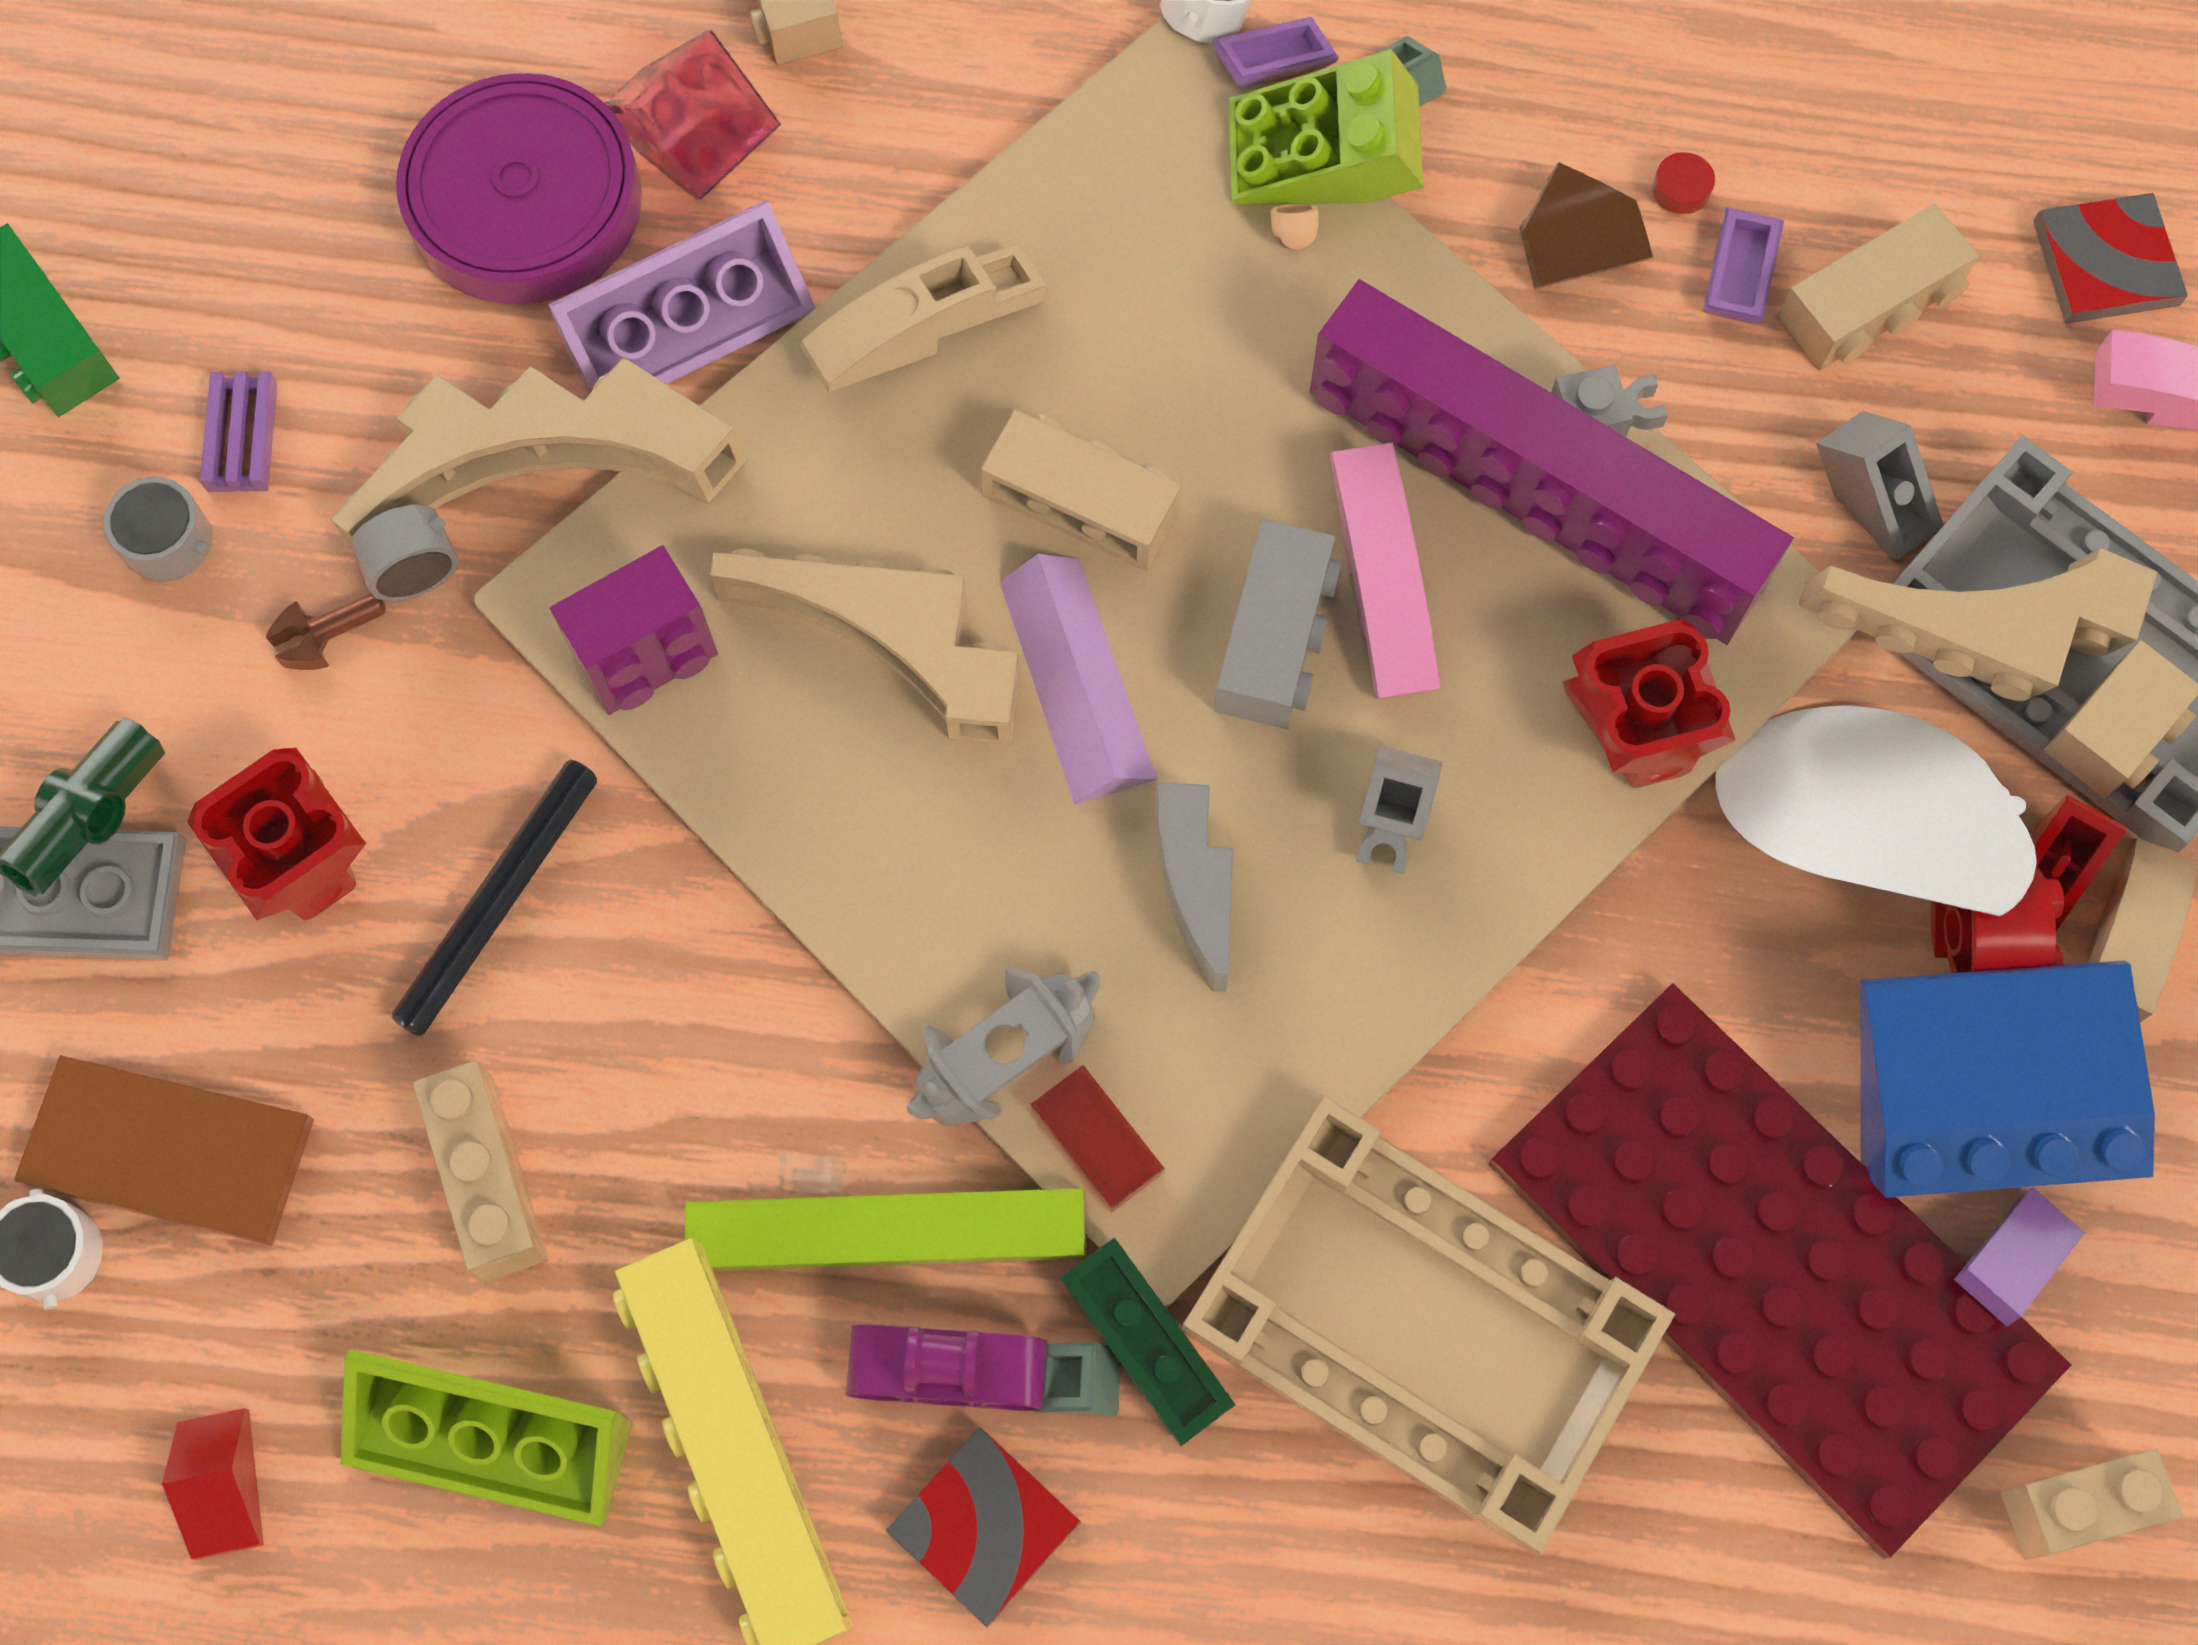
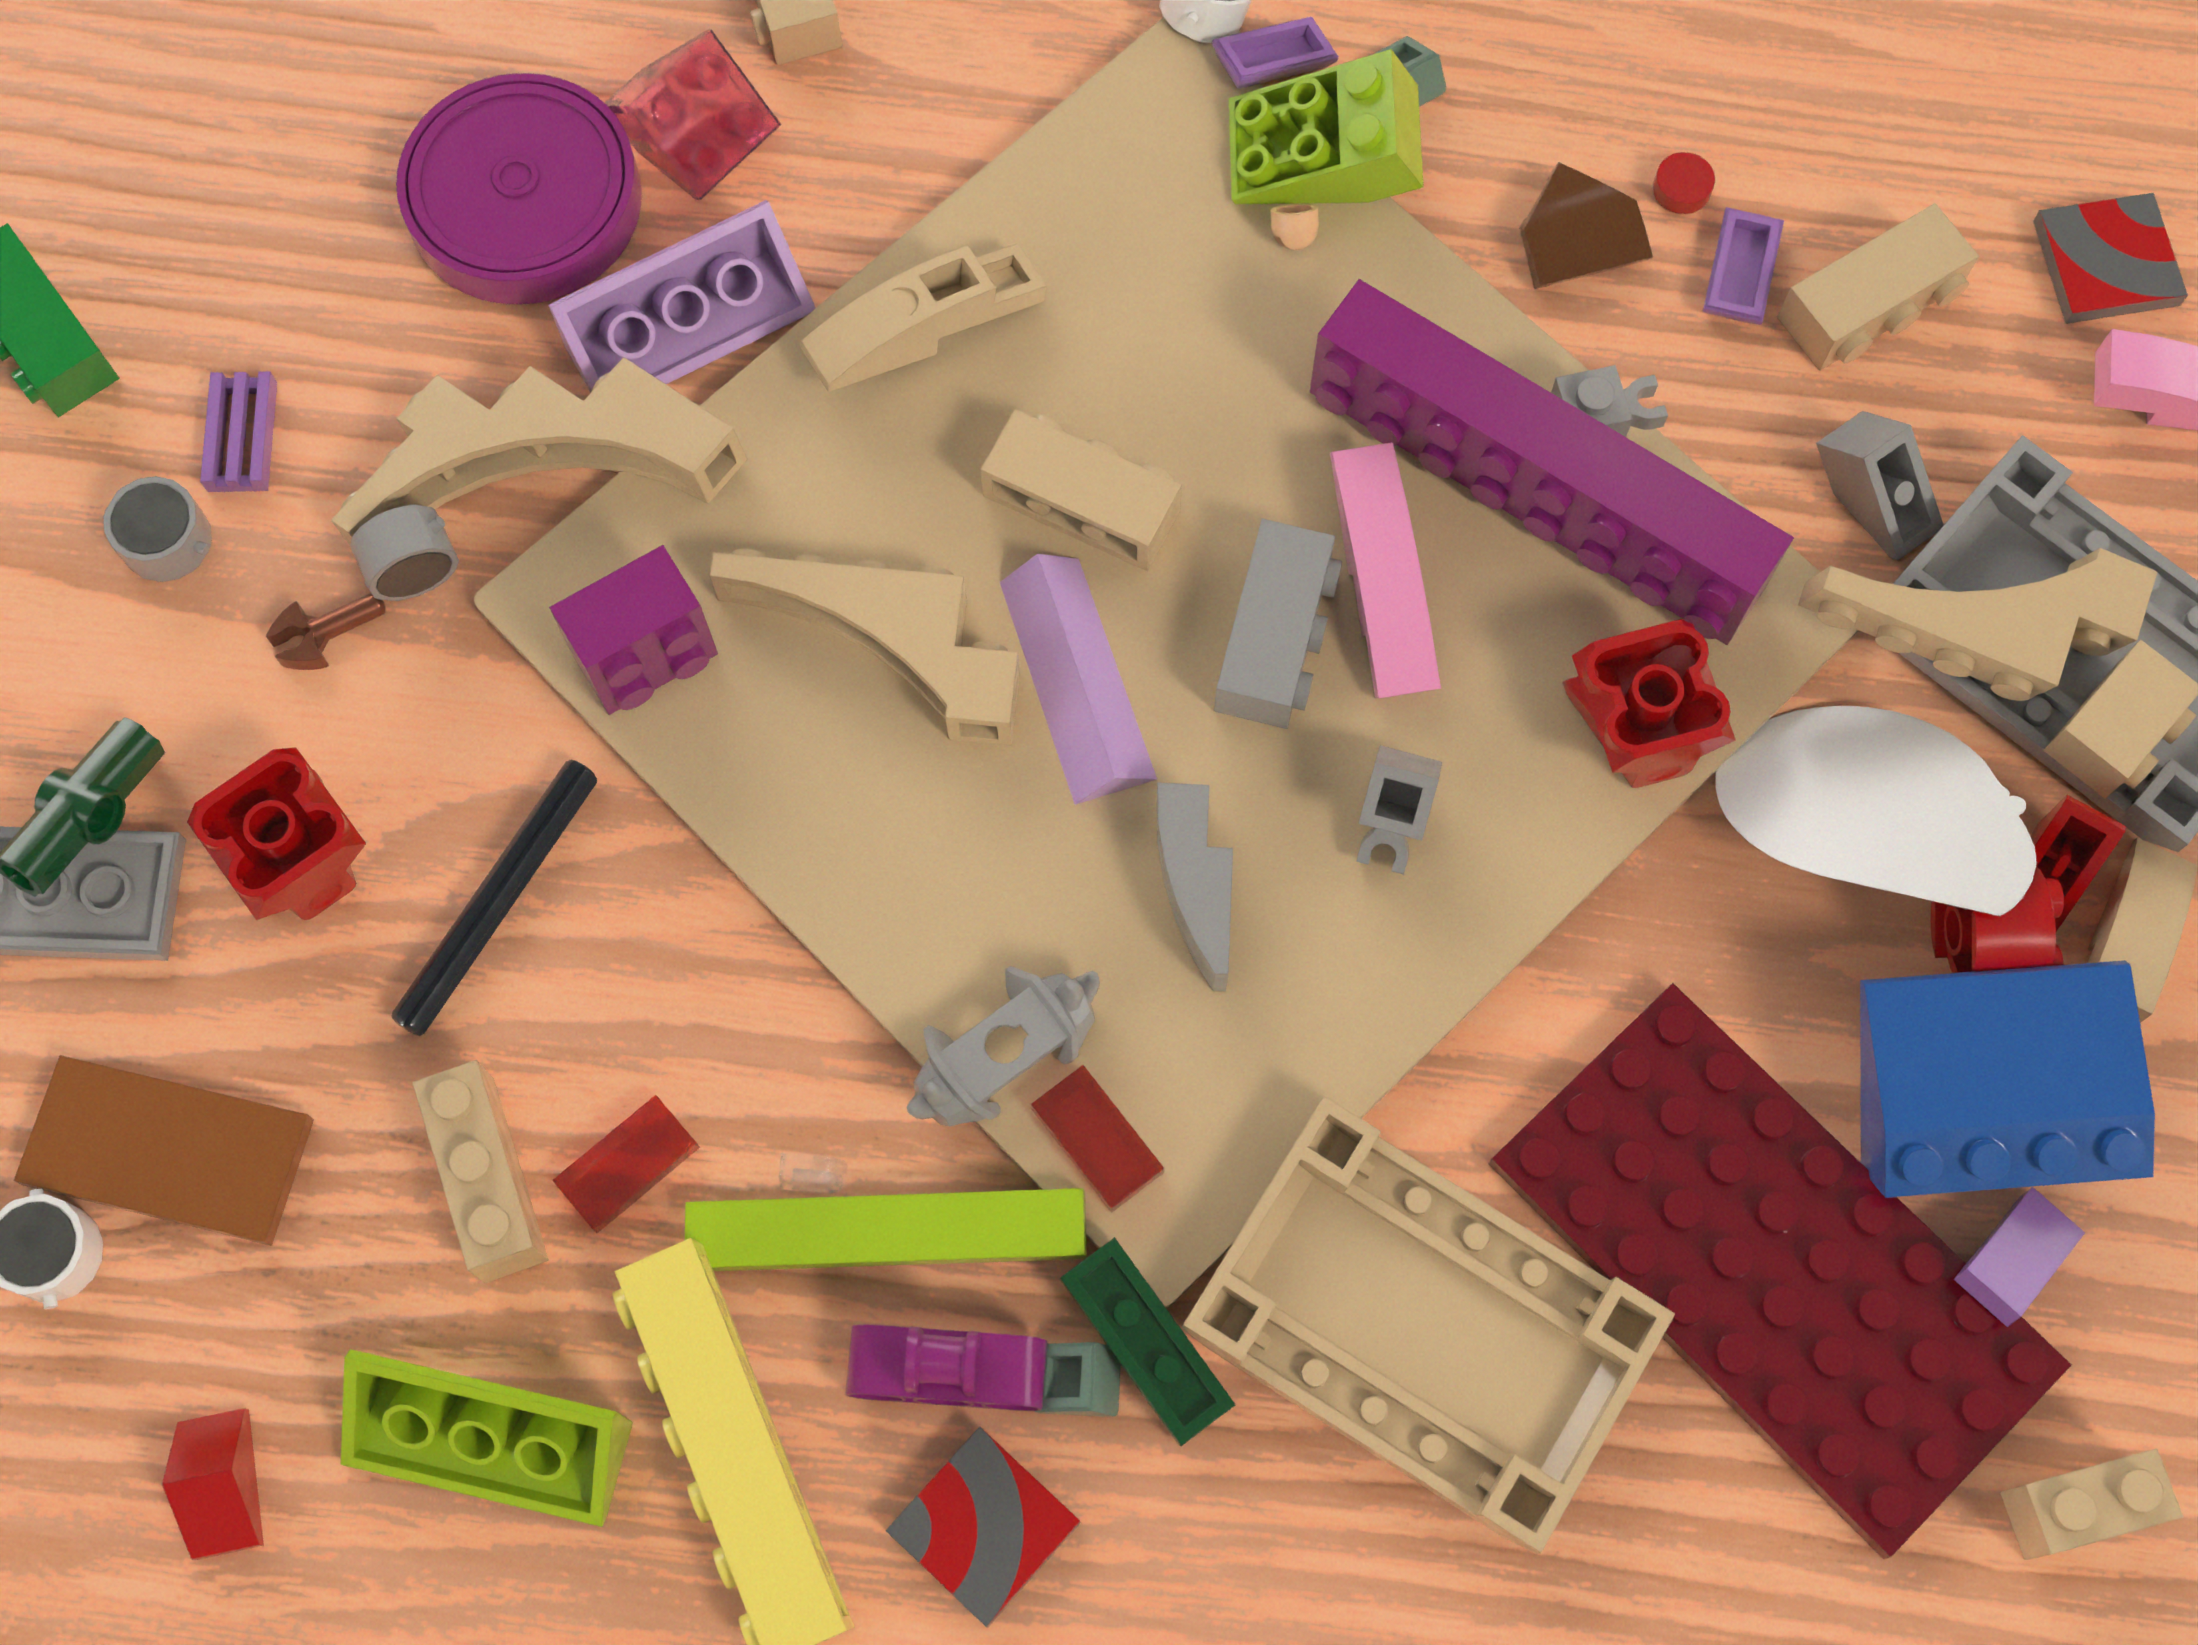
(626, 1164): none -> clear red tile

